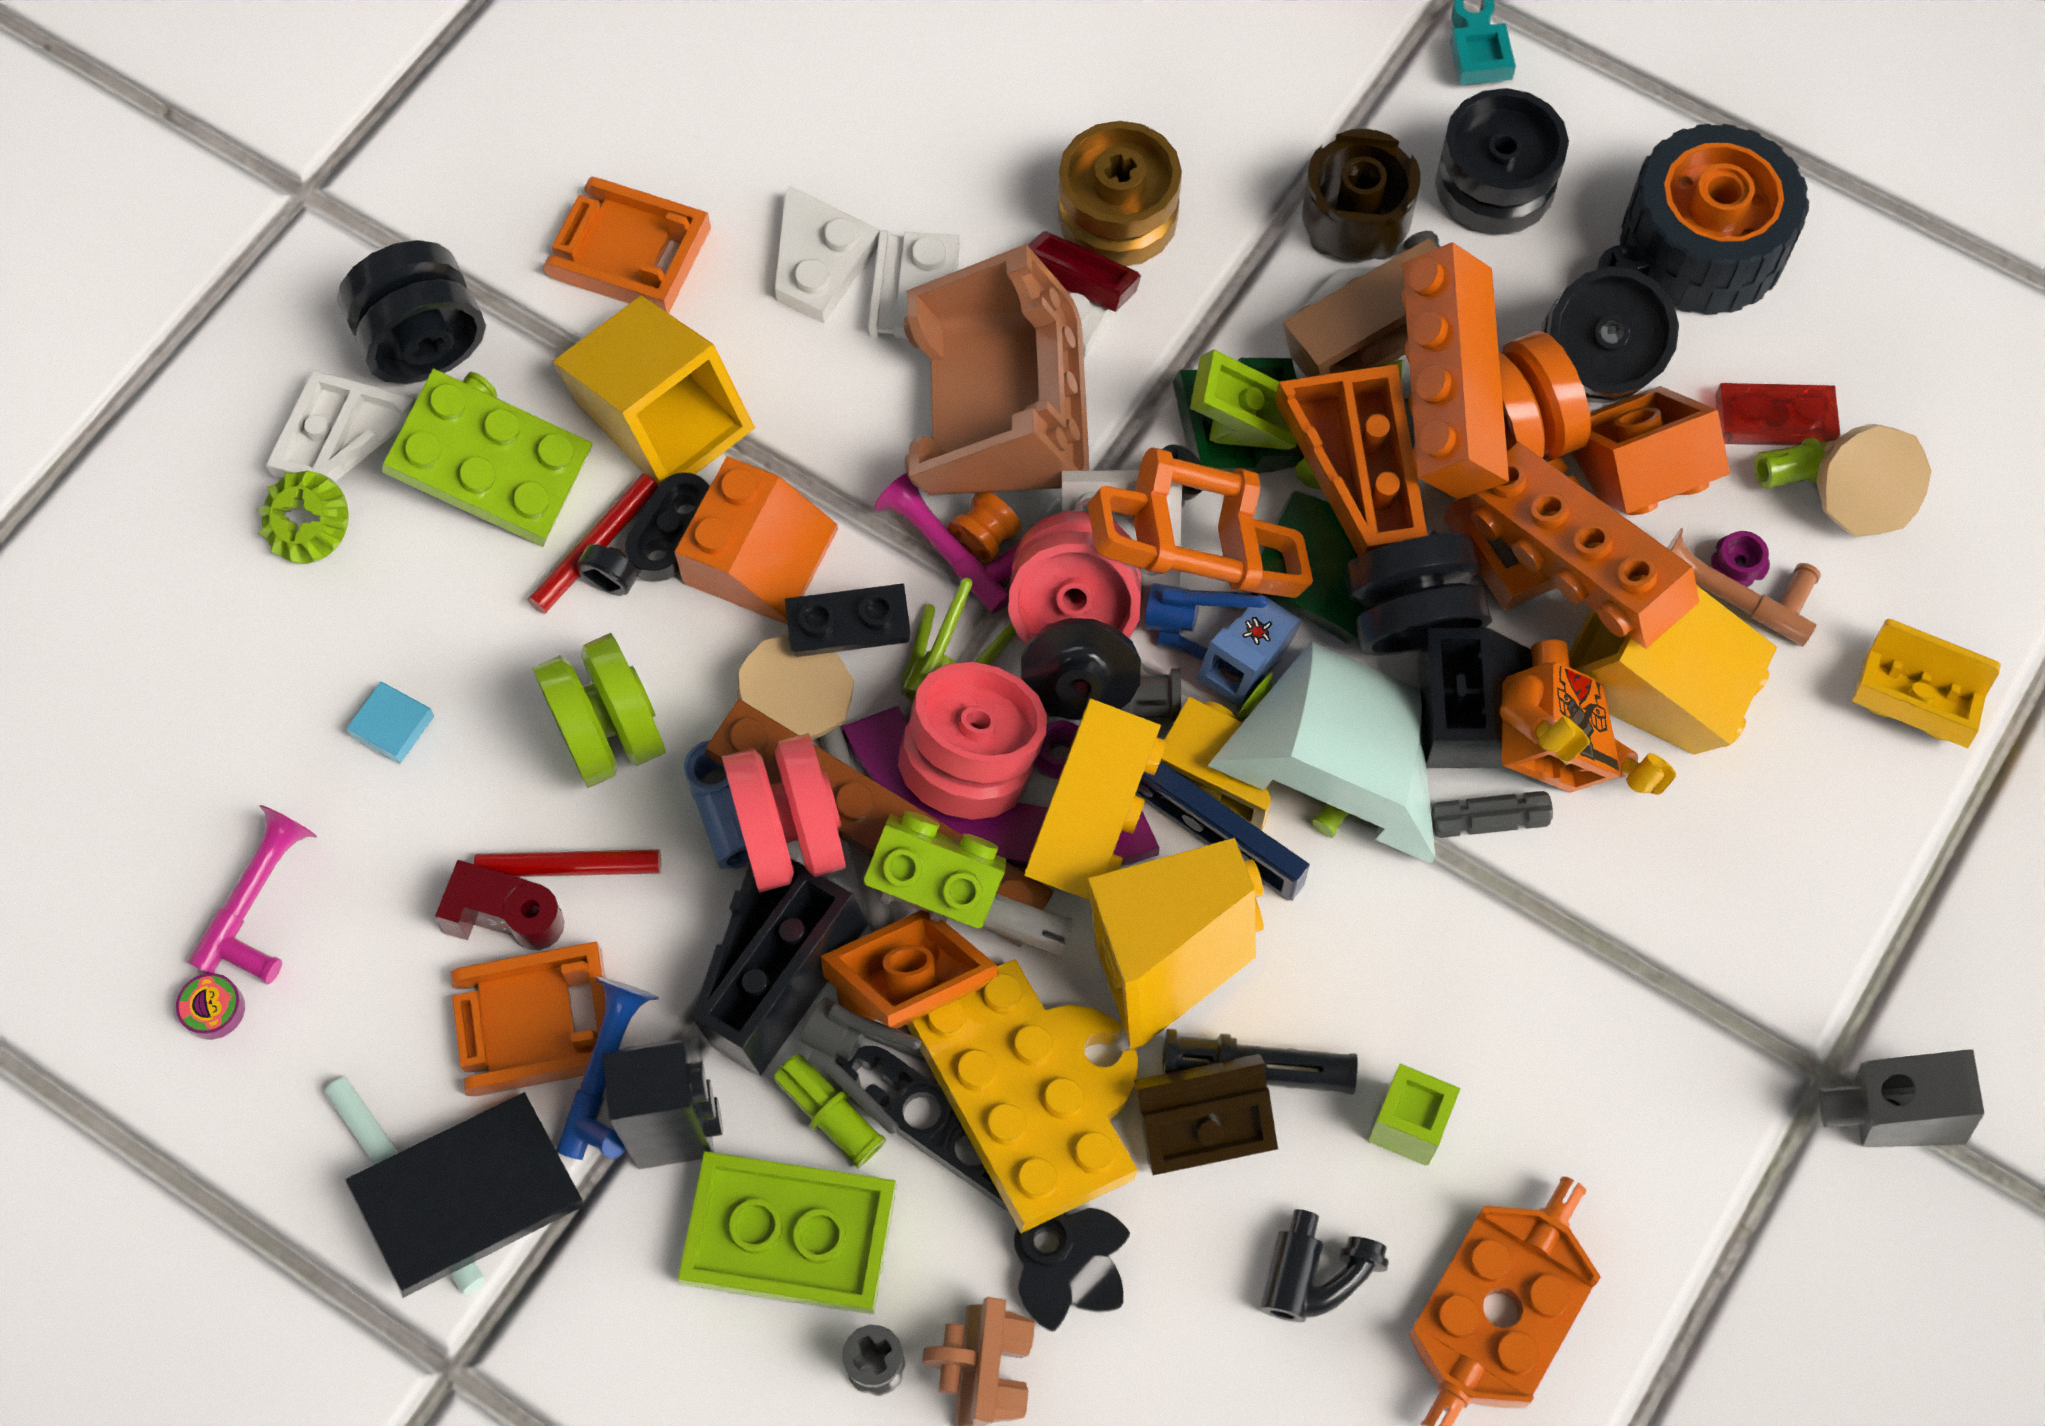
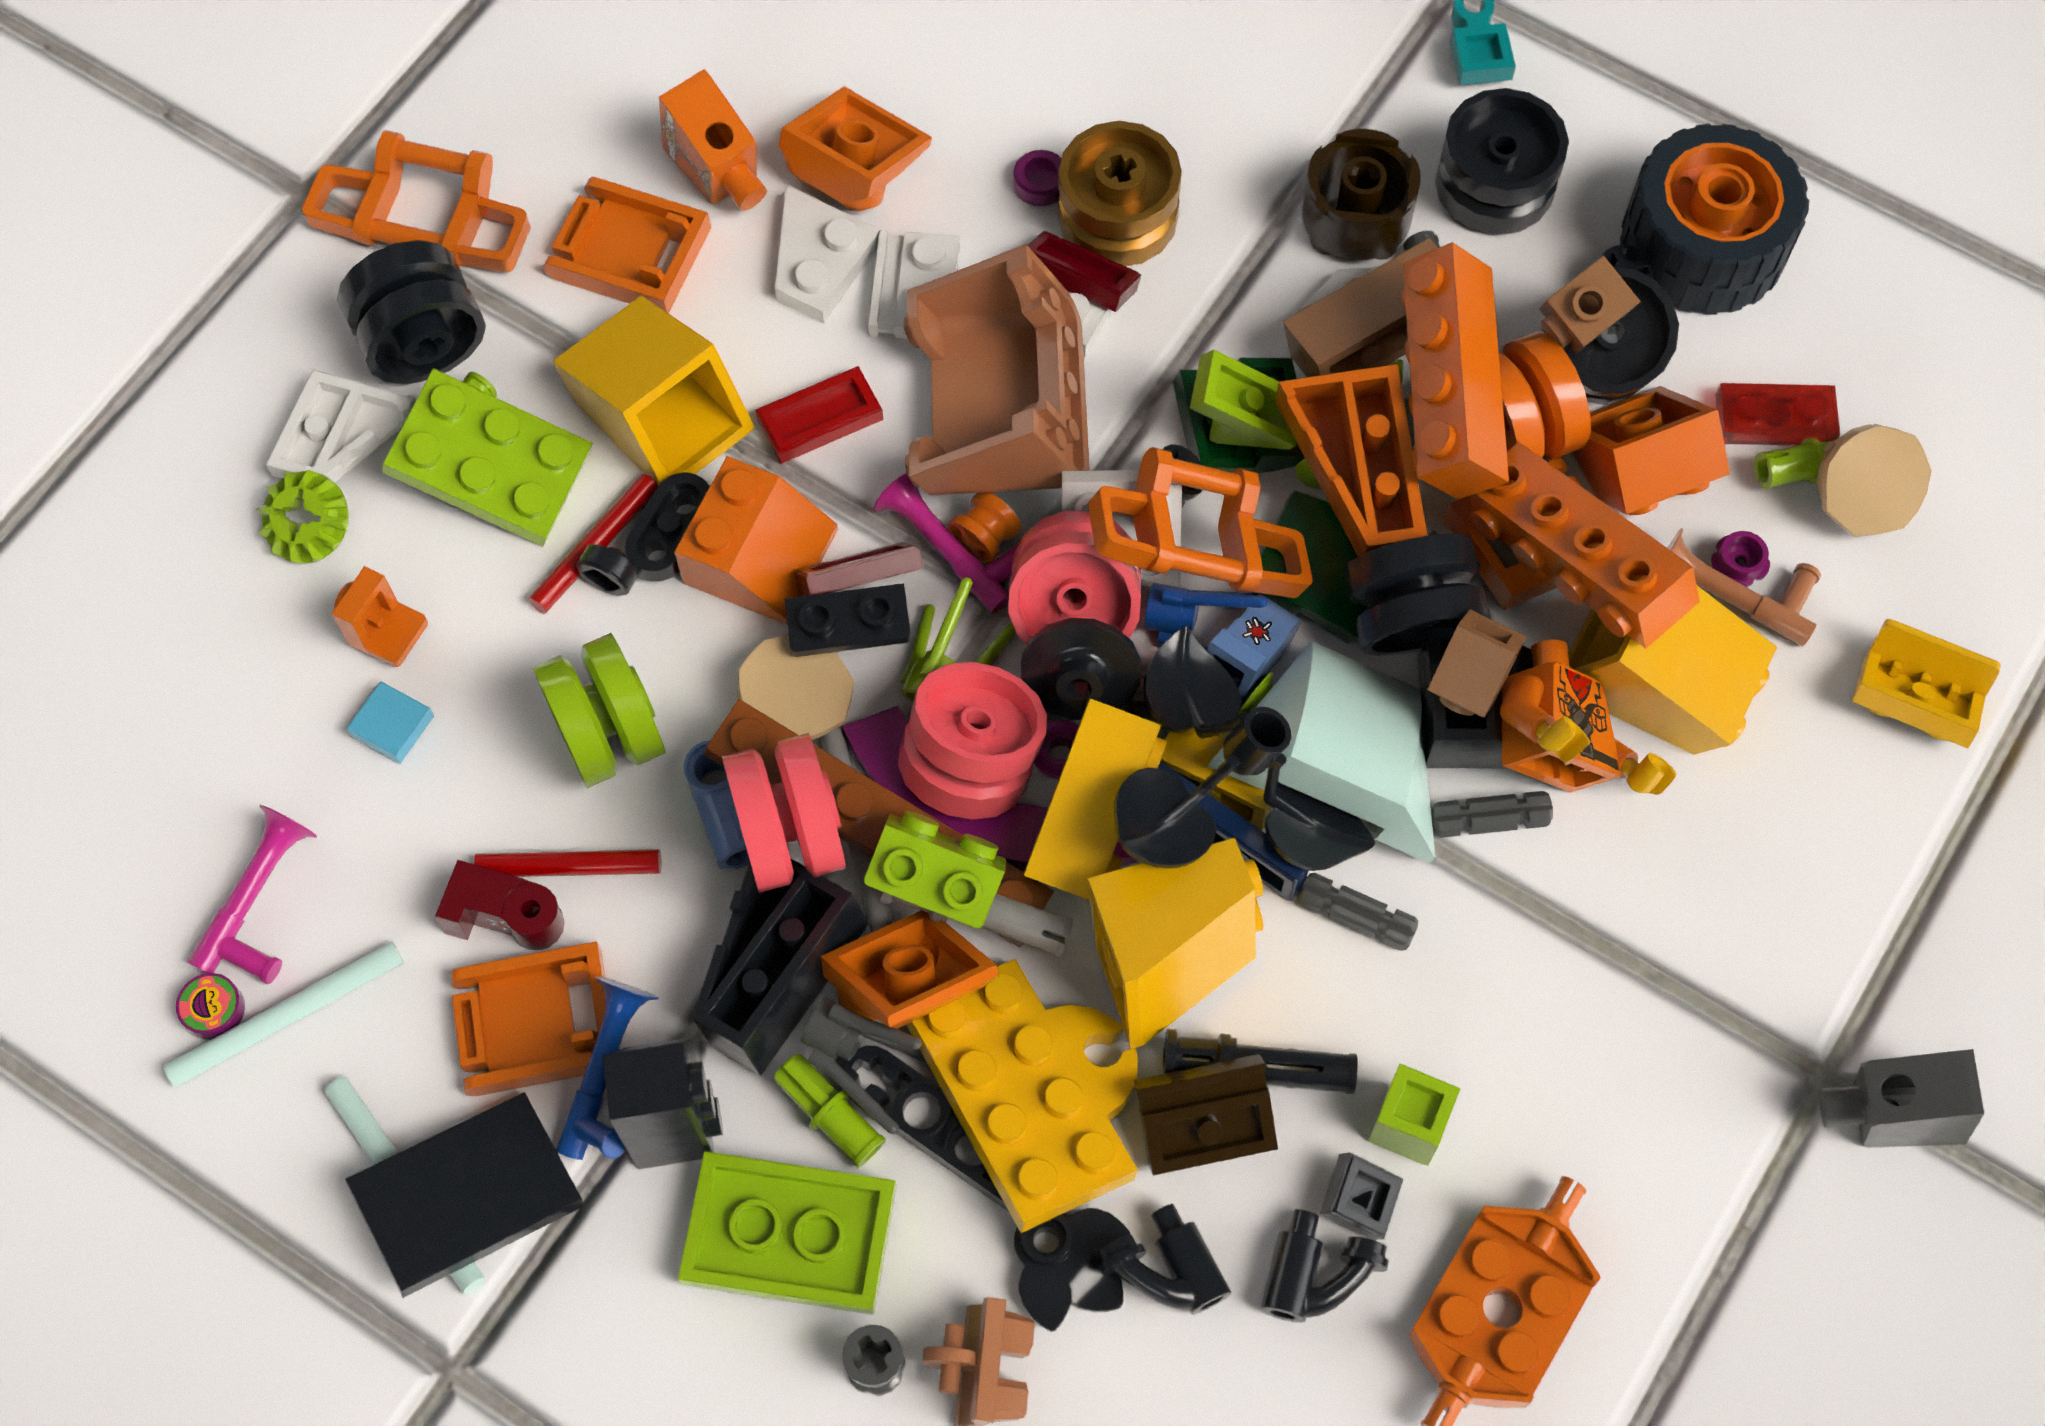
(282, 1014): none -> light aqua bar
(375, 619): none -> orange bracket
(383, 188): none -> orange bar
(710, 142): none -> orange torso
(819, 414): none -> red tile
(850, 148): none -> orange slope
(858, 569): none -> tile
(1037, 177): none -> magenta tile
(1165, 824): none -> black plant
(1195, 1274): none -> black plant
(1358, 911): none -> dark grey axle
(1361, 1196): none -> black tile
(1475, 664): none -> medium nougat brick
(1587, 306): none -> medium nougat brick

